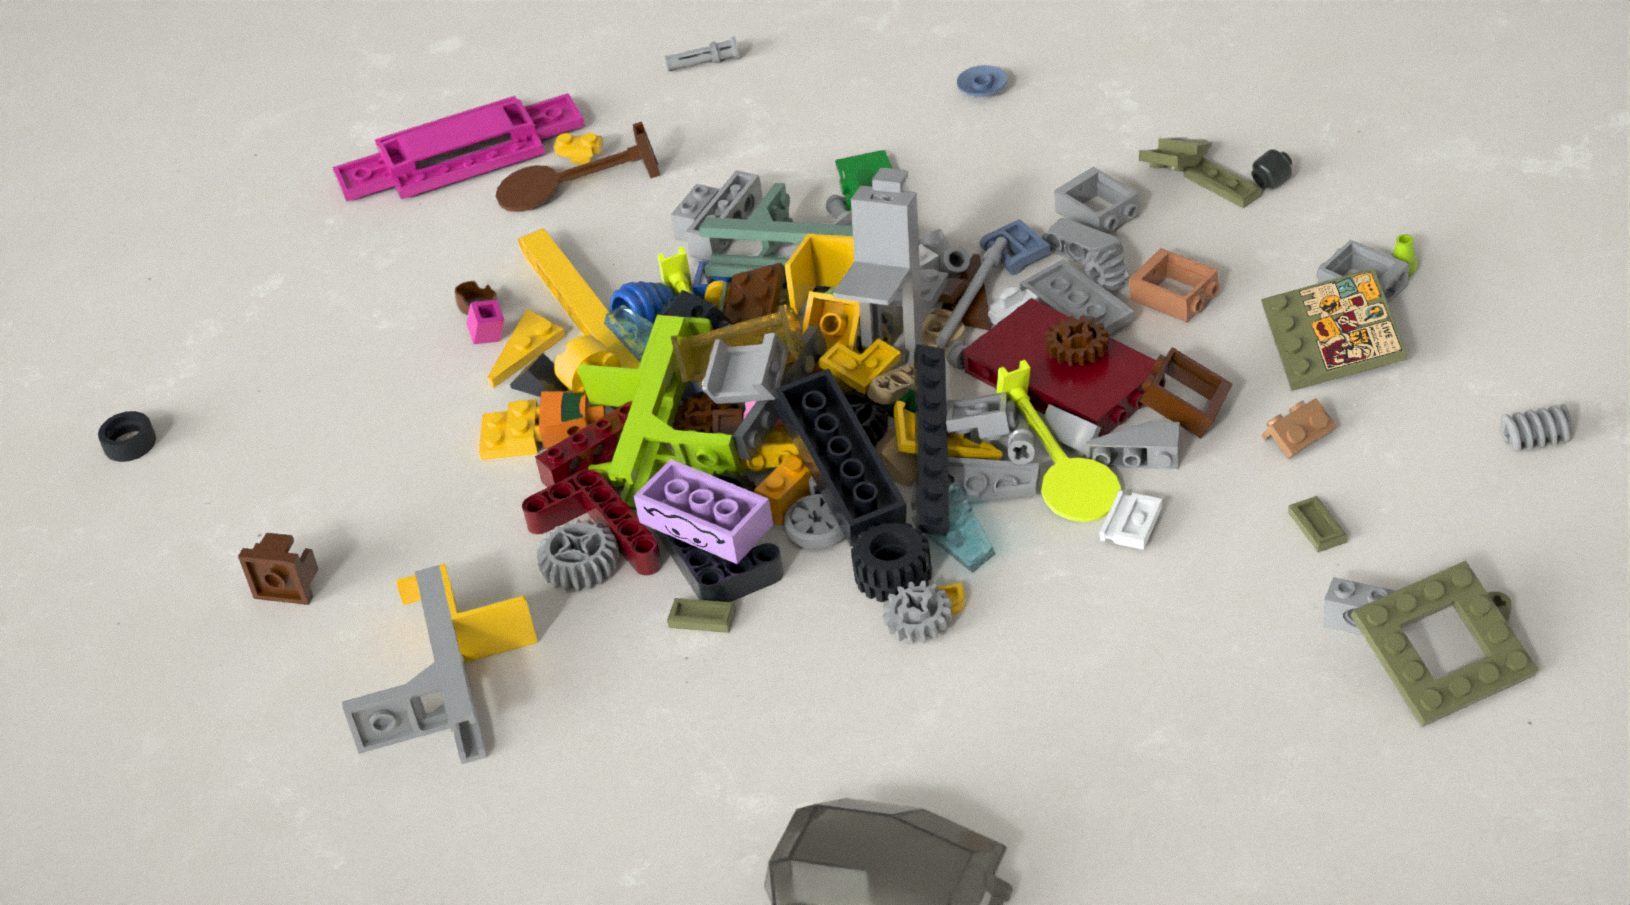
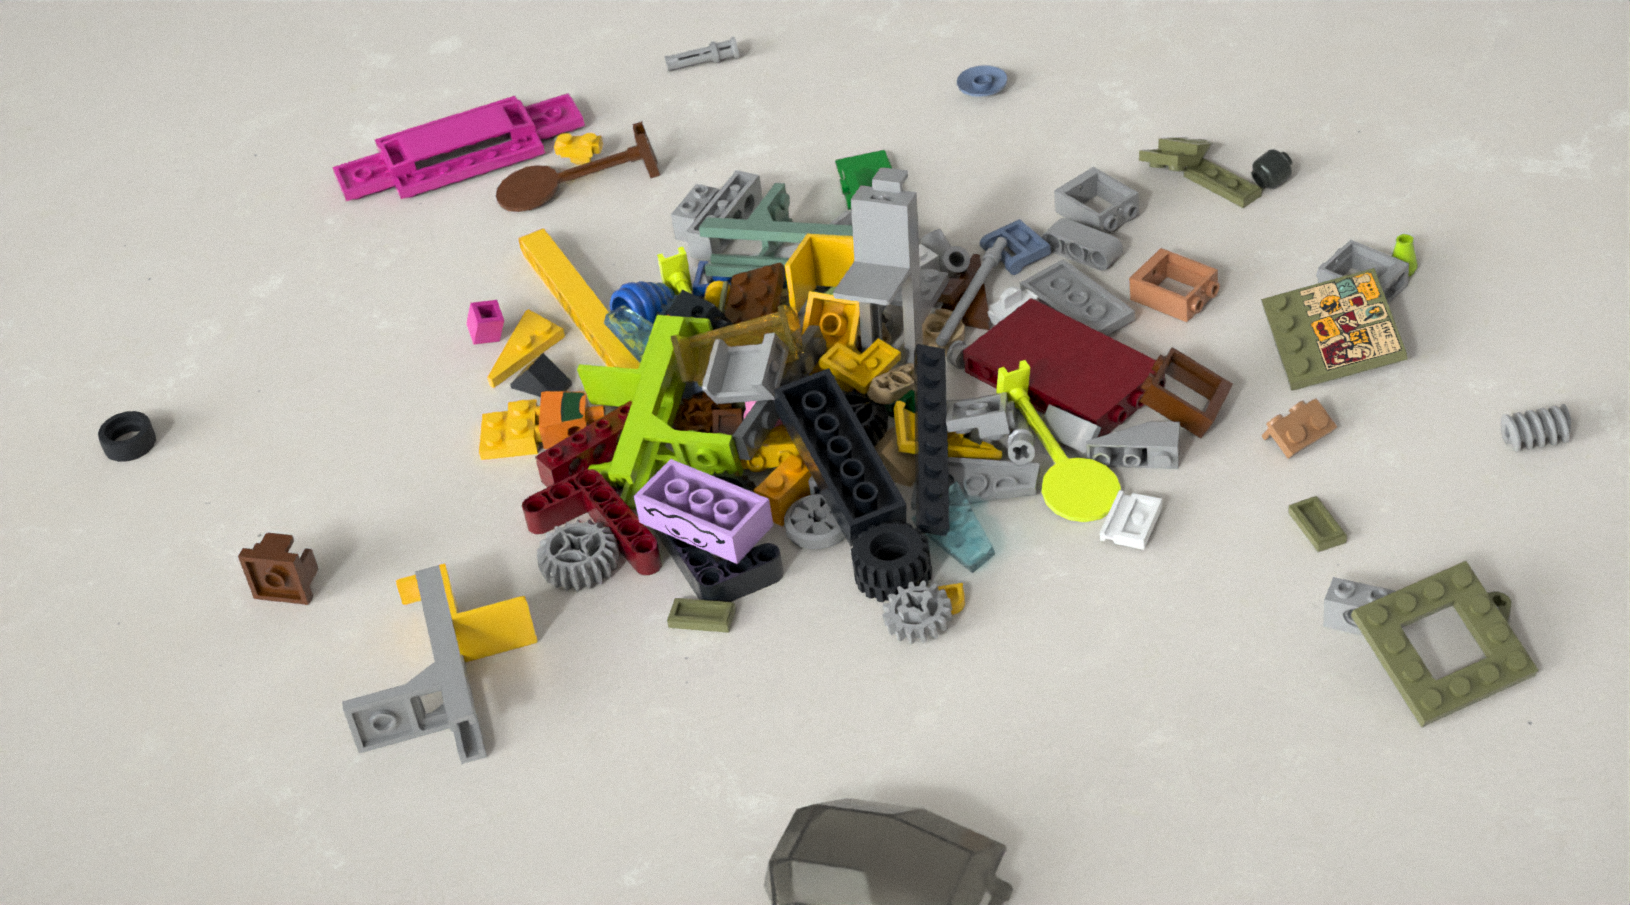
(471, 292): reddish brown hair -> none
(585, 351): yellow brick -> none
(836, 205): light grey pin -> none
(1079, 340): reddish brown gear -> none
(1106, 267): light grey gear -> none

